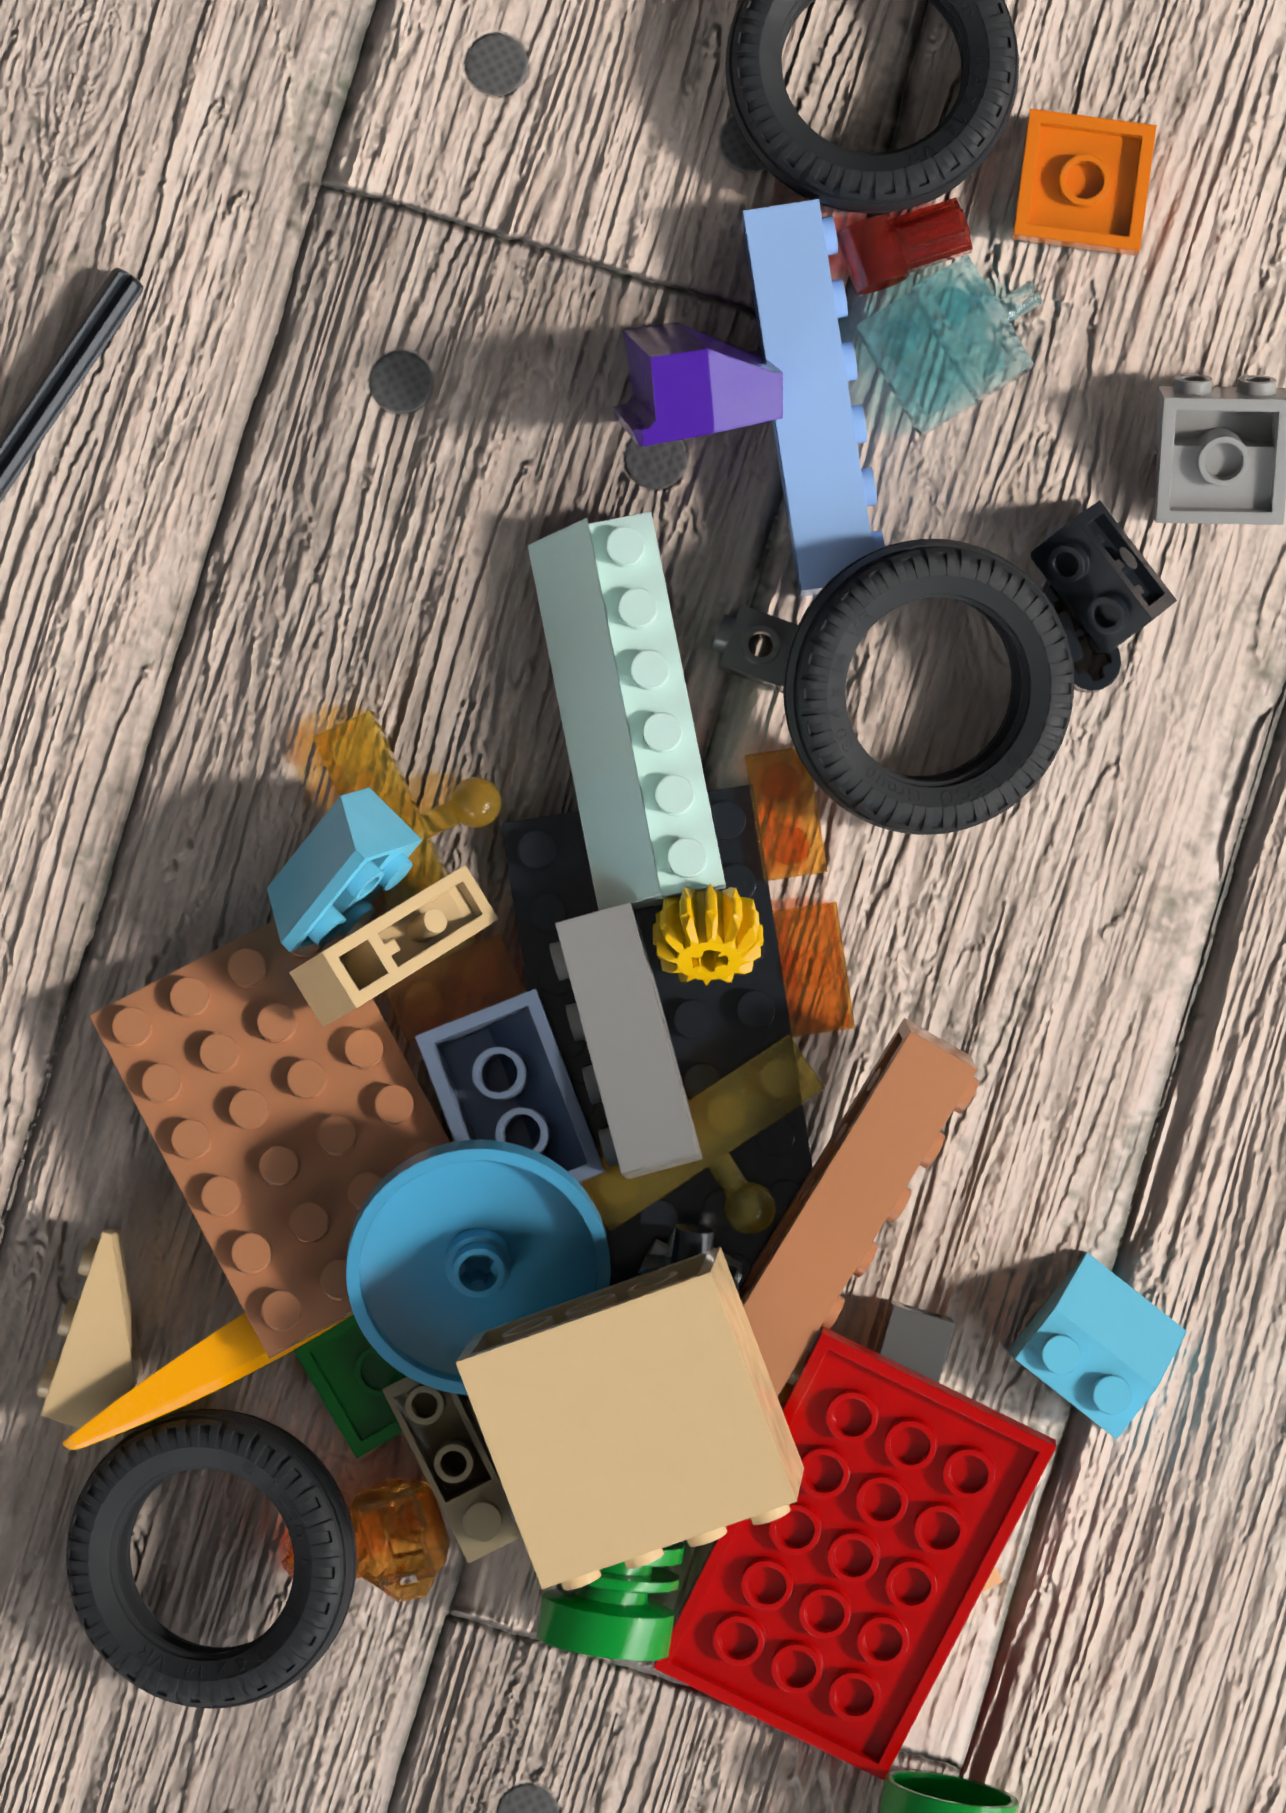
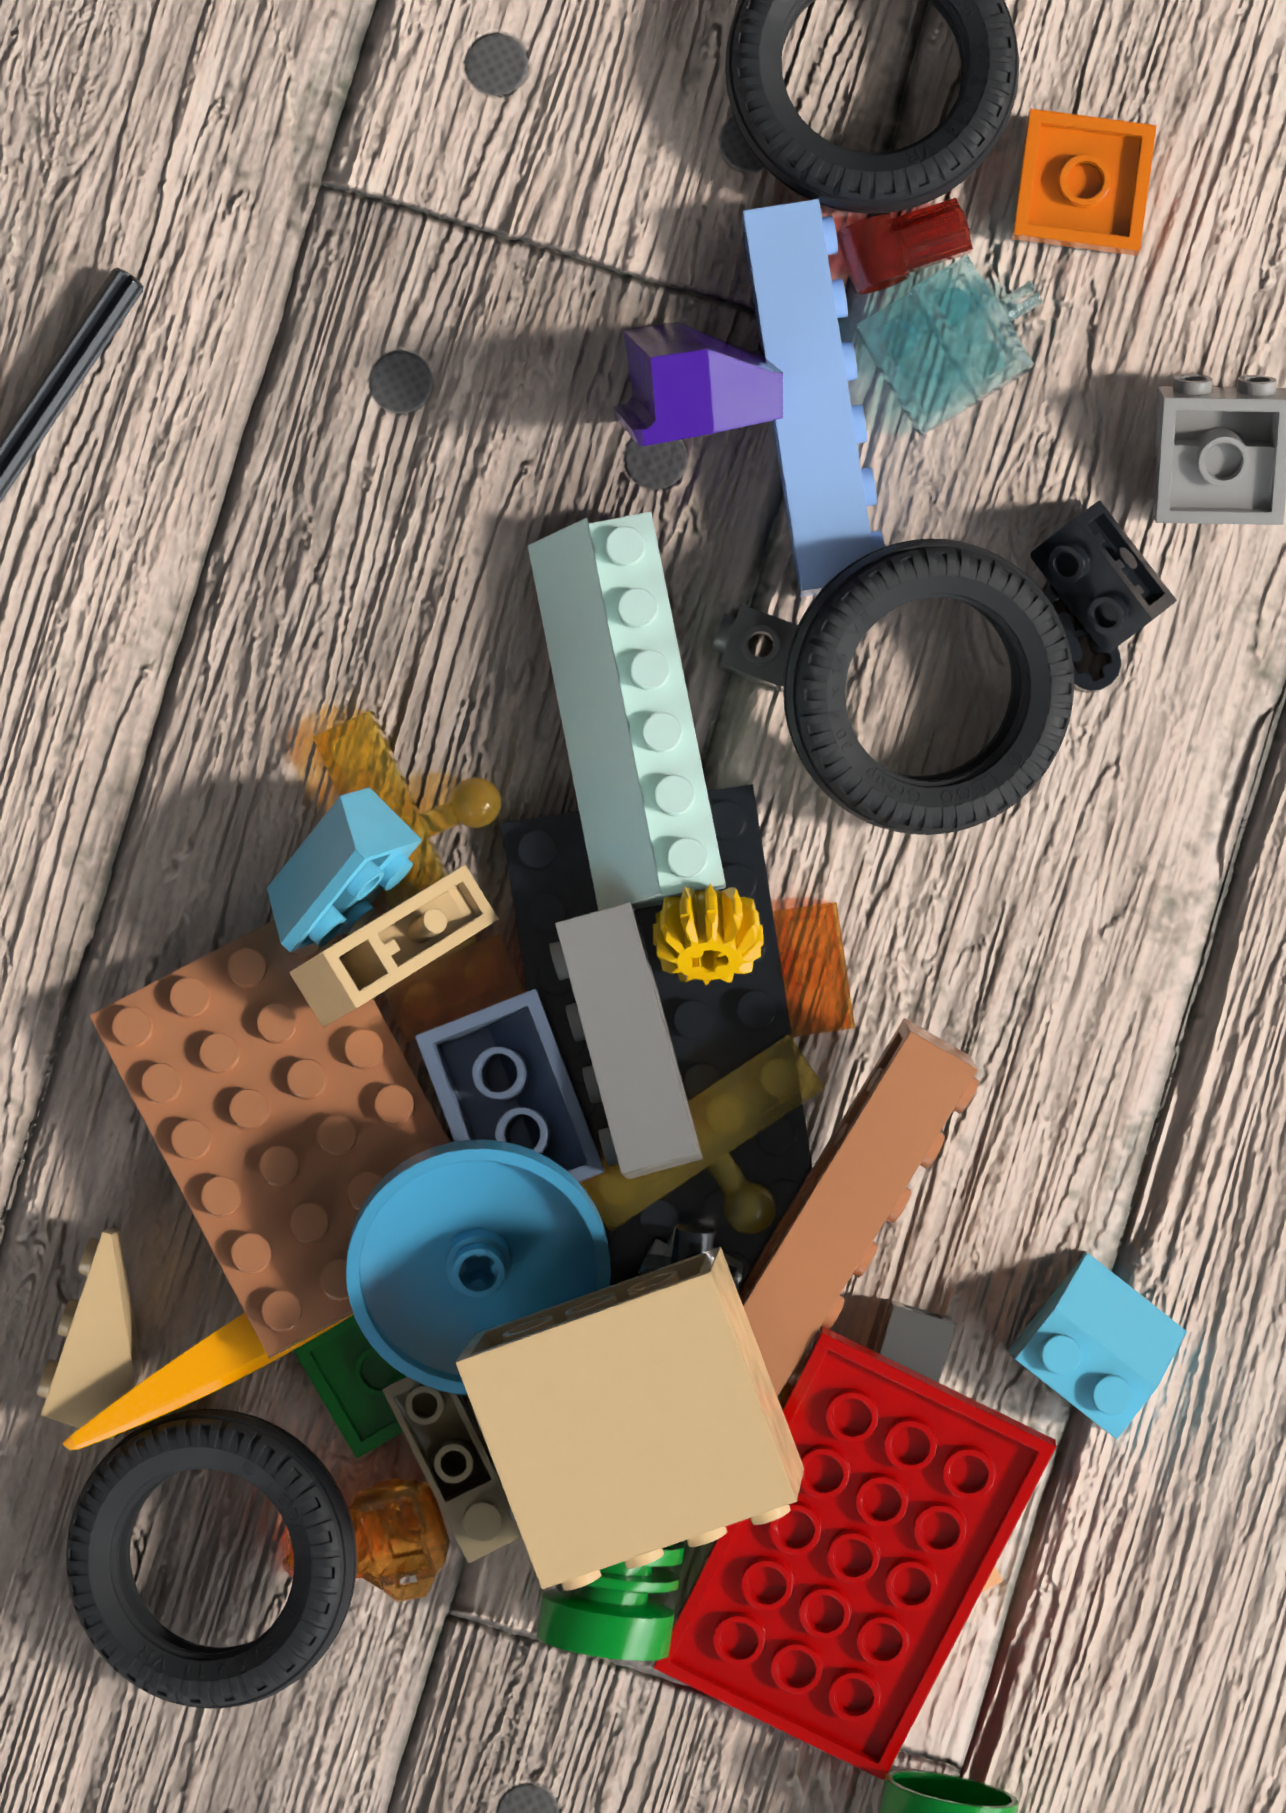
(785, 815): clear orange plate -> none

